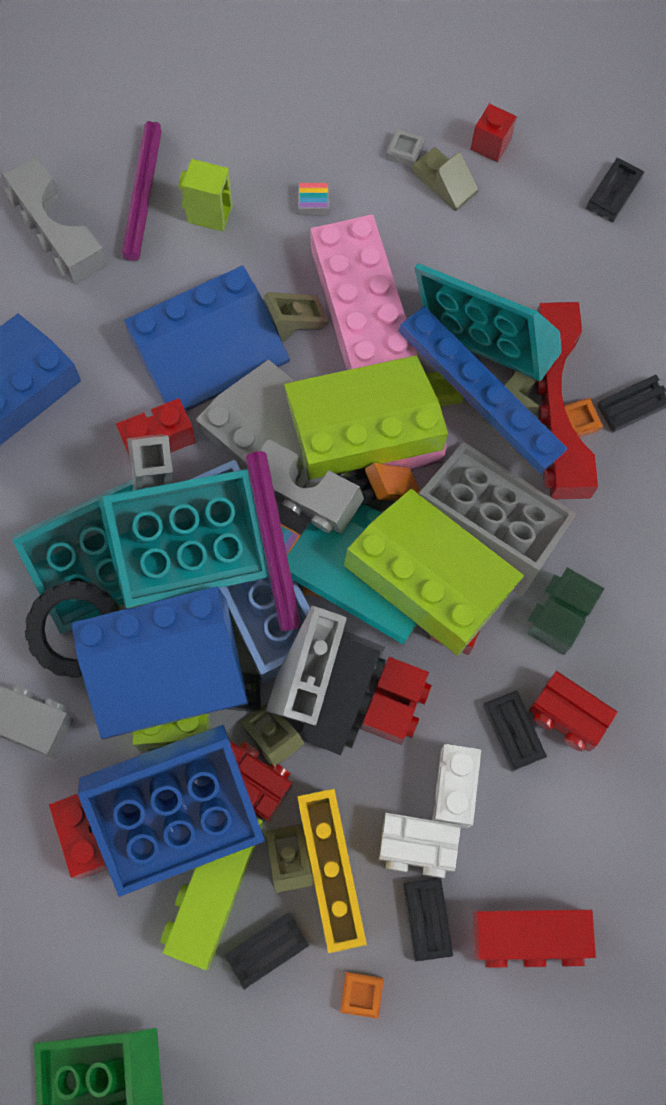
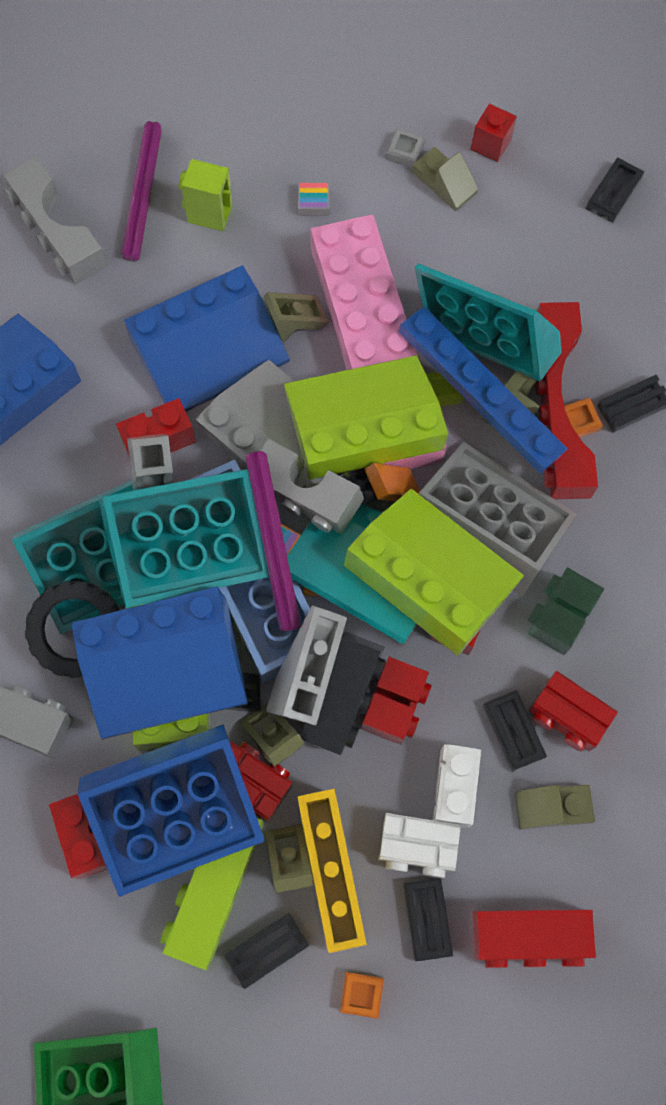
(554, 806): none -> olive slope

